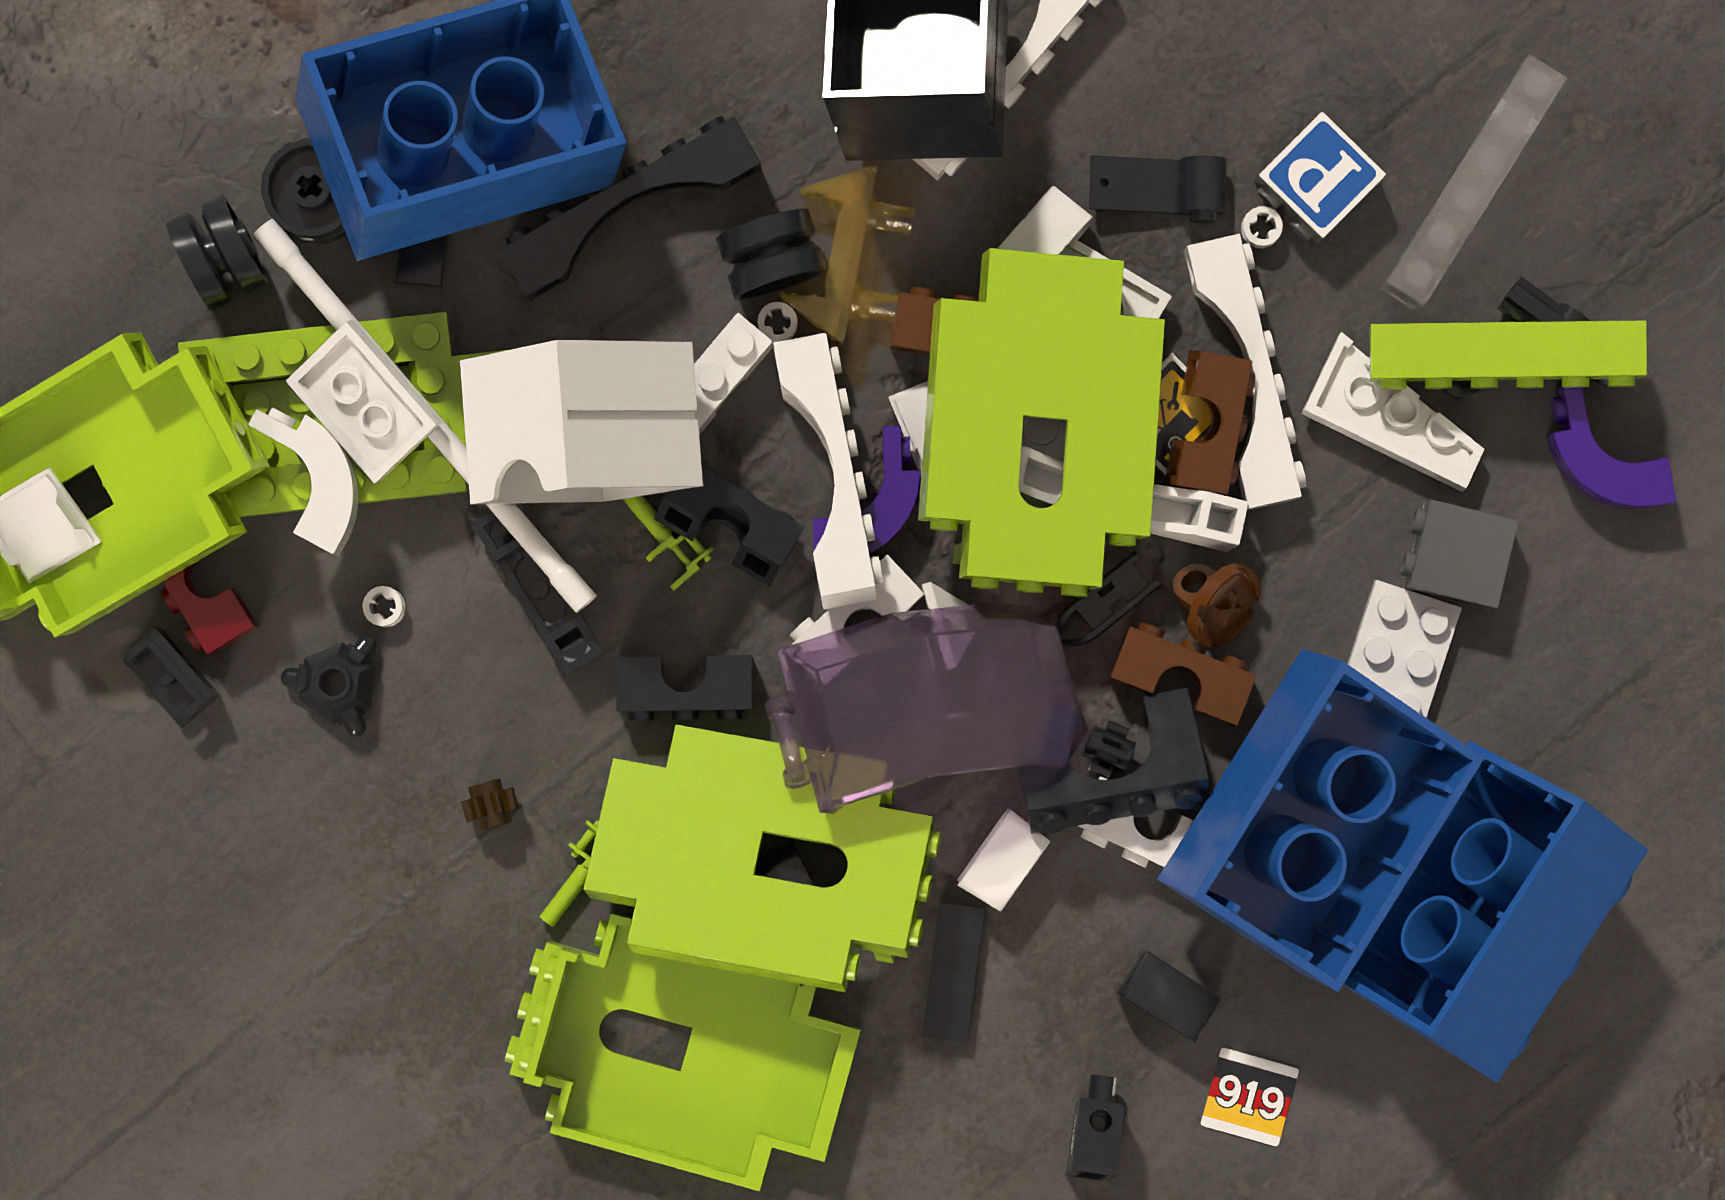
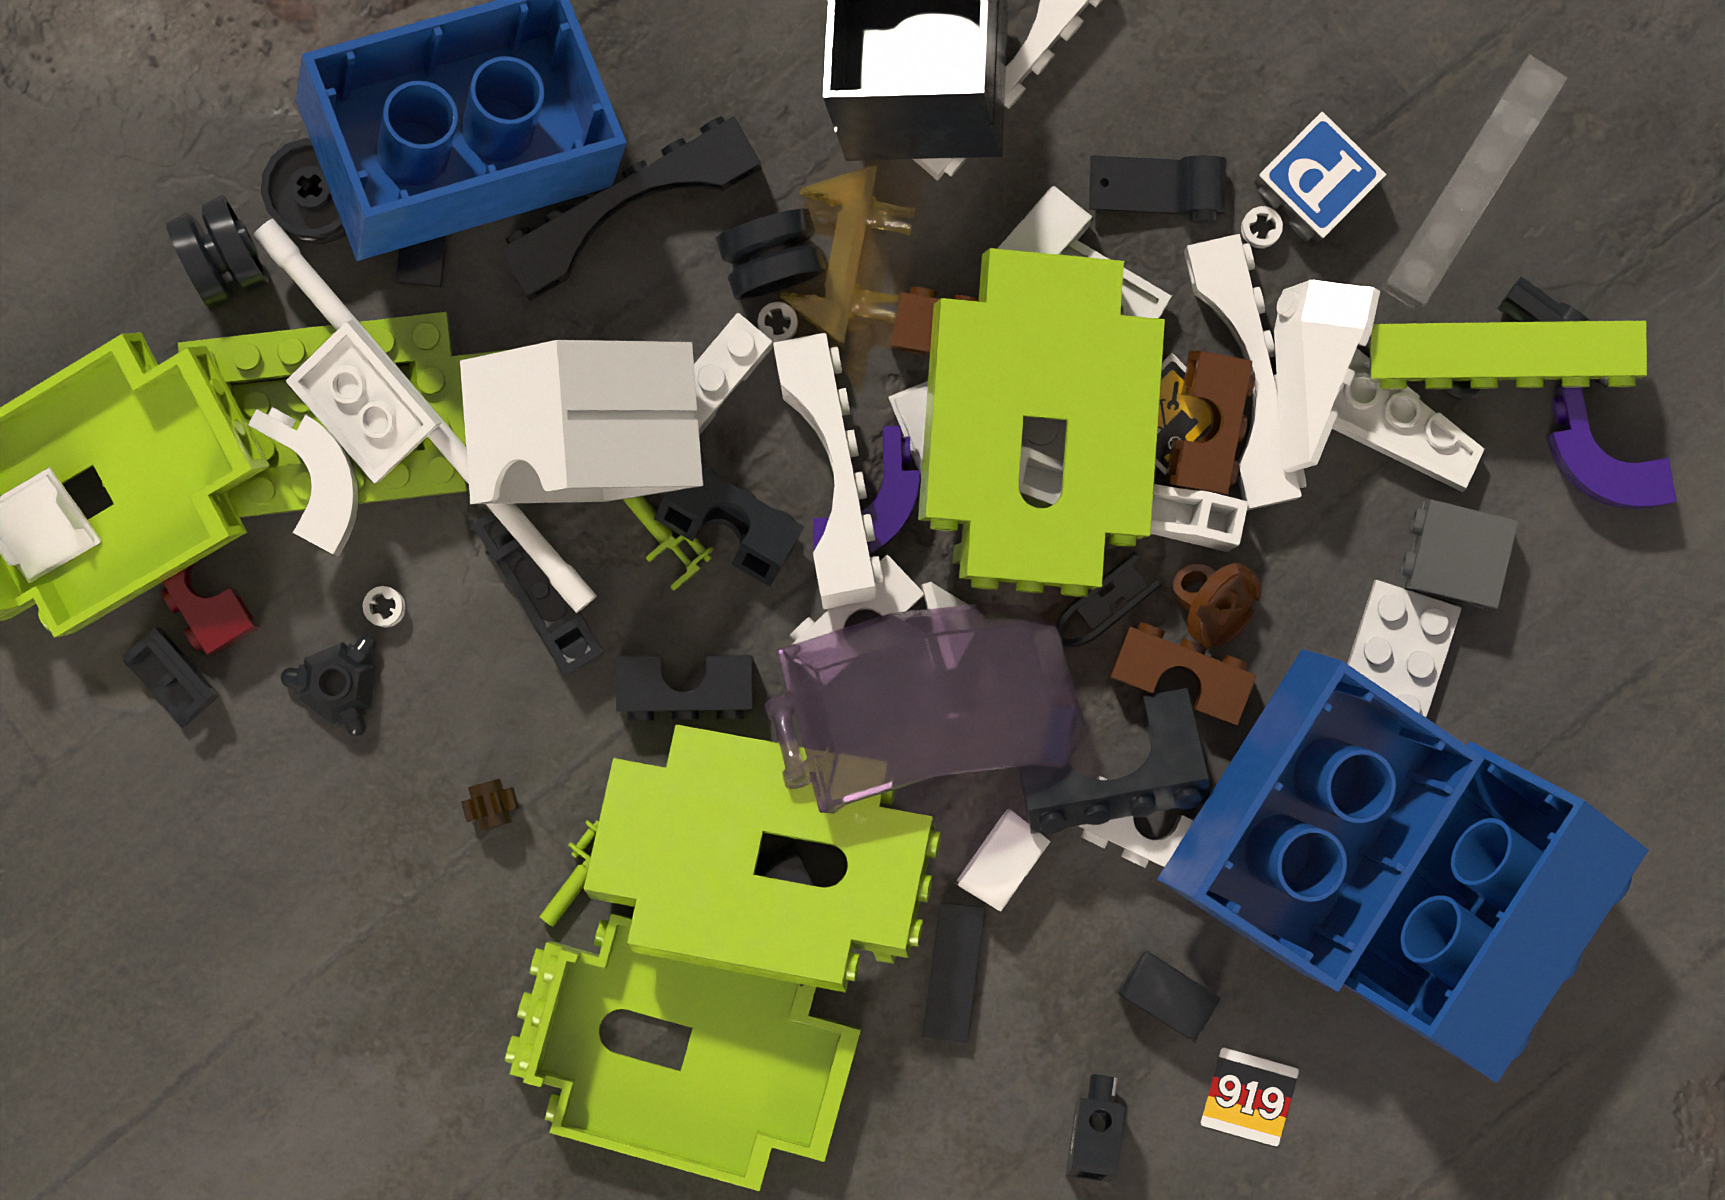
(1109, 749): black gear -> none
(1314, 346): none -> white wedge

